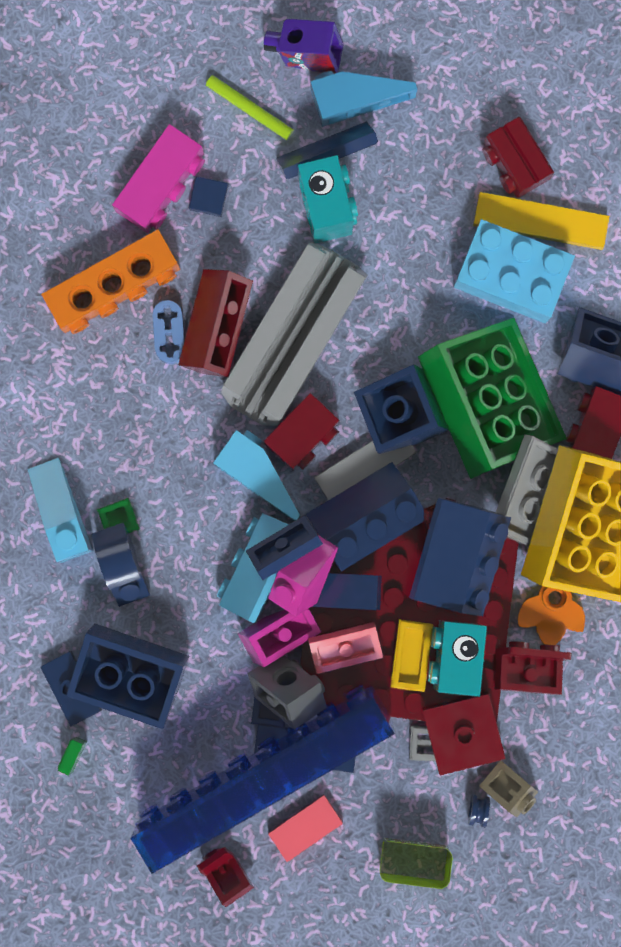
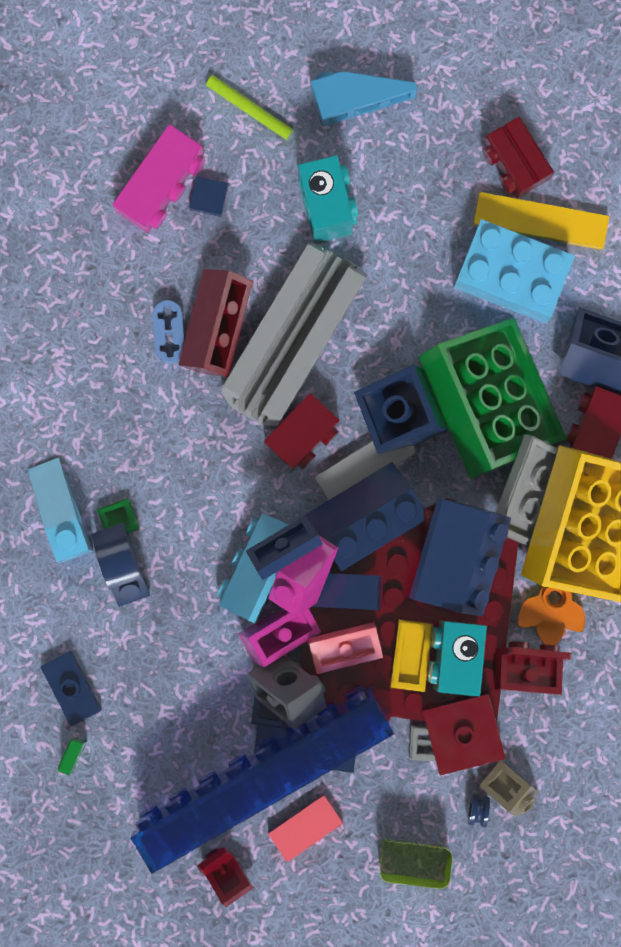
(119, 265): orange brick -> none
(127, 675): dark blue slope -> none
(250, 466): medium azure slope -> none
(307, 45): dark purple torso -> none
(339, 144): dark blue tile -> none

